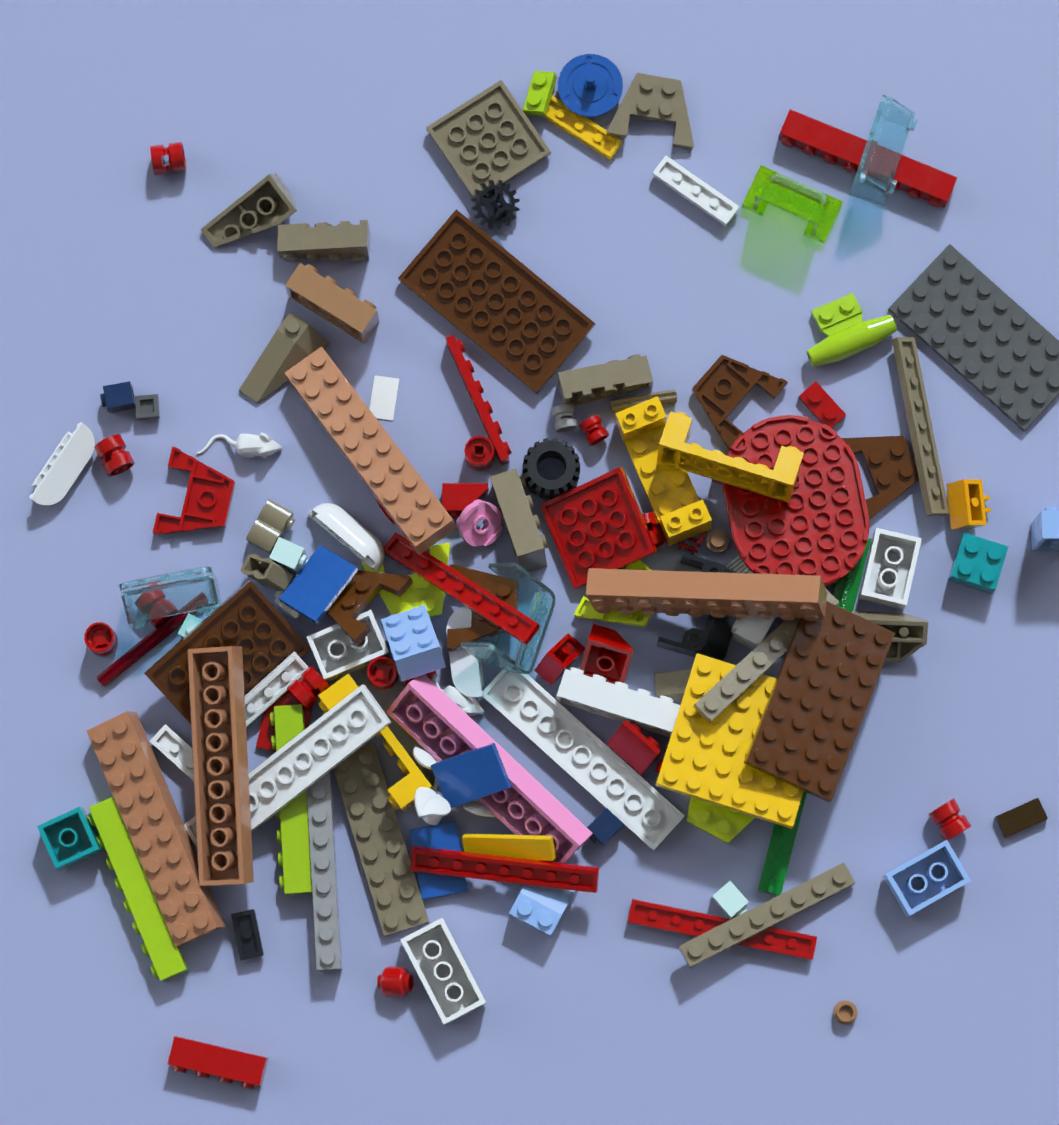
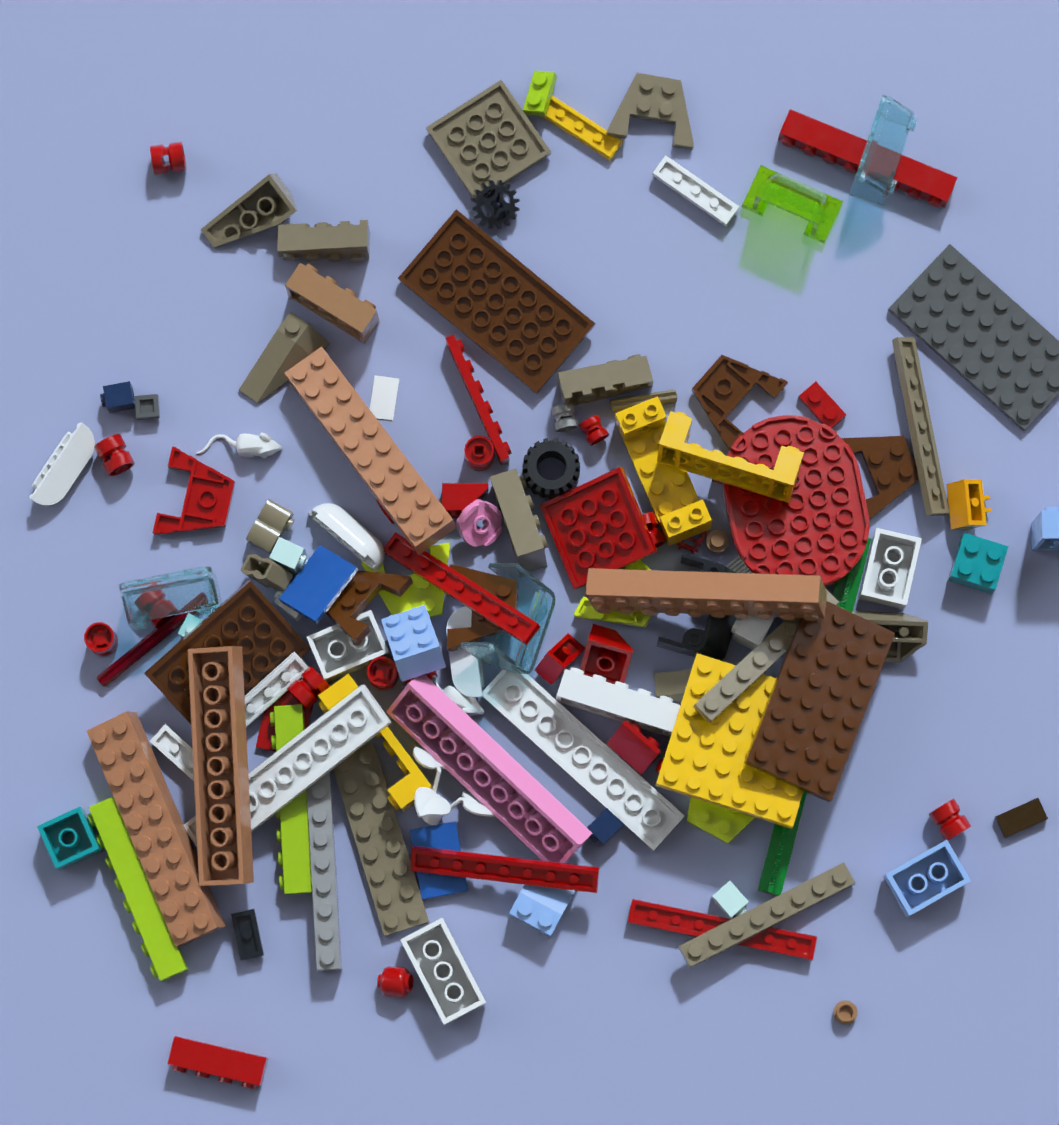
(471, 775): blue tile -> none
(515, 846): yellow tile -> none
(590, 85): blue piece -> none
(846, 331): lime plate -> none

